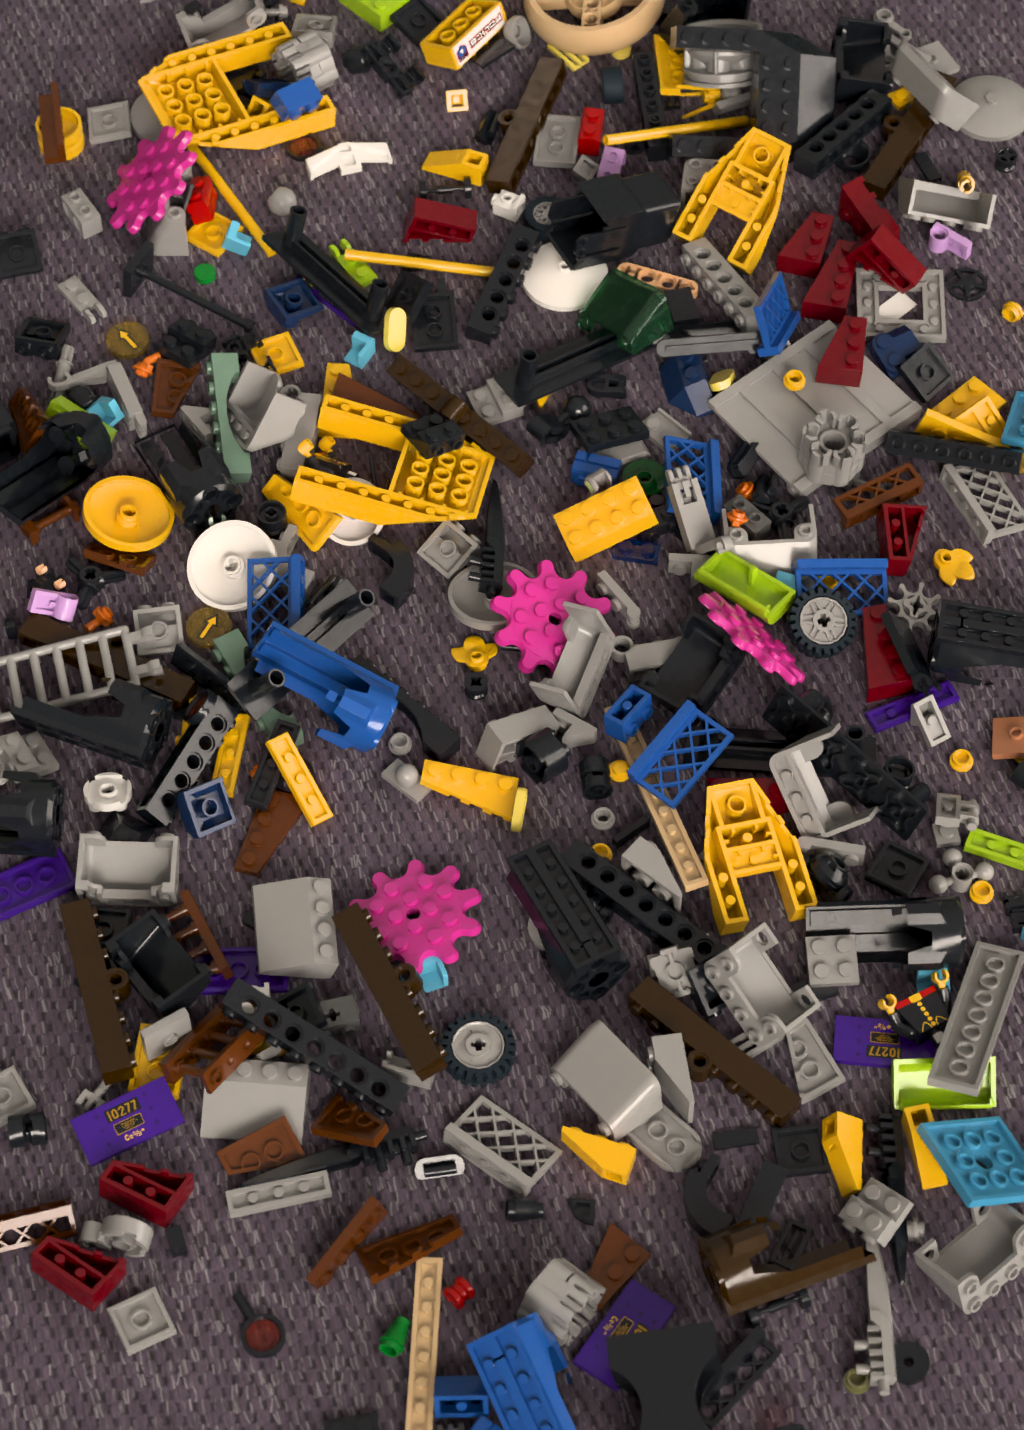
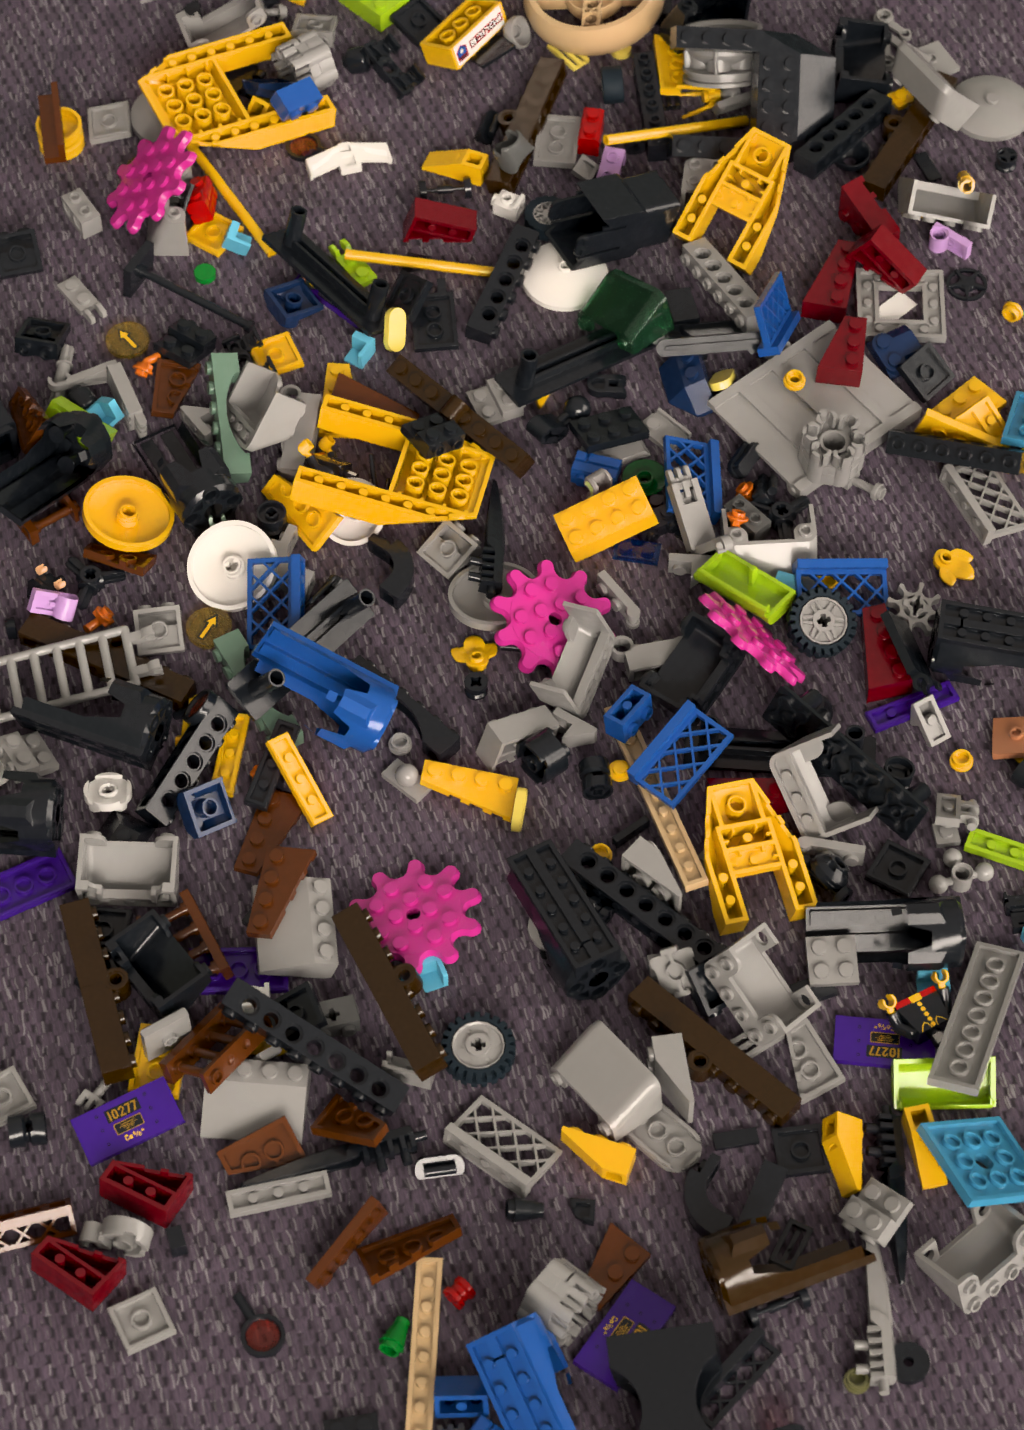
(203, 673): black tile -> none
(277, 885): none -> reddish brown wing
(282, 201): light grey piece -> none
(456, 97): slope -> none
(512, 151): none -> dark grey hair
(603, 812): light grey plate -> none
(659, 278): light nougat beam -> none
(807, 247): dark red wedge -> none
(871, 507): reddish brown fence -> none
(898, 535): dark red wedge -> none
(915, 1230): light grey plate -> none
(981, 892): yellow plate -> none

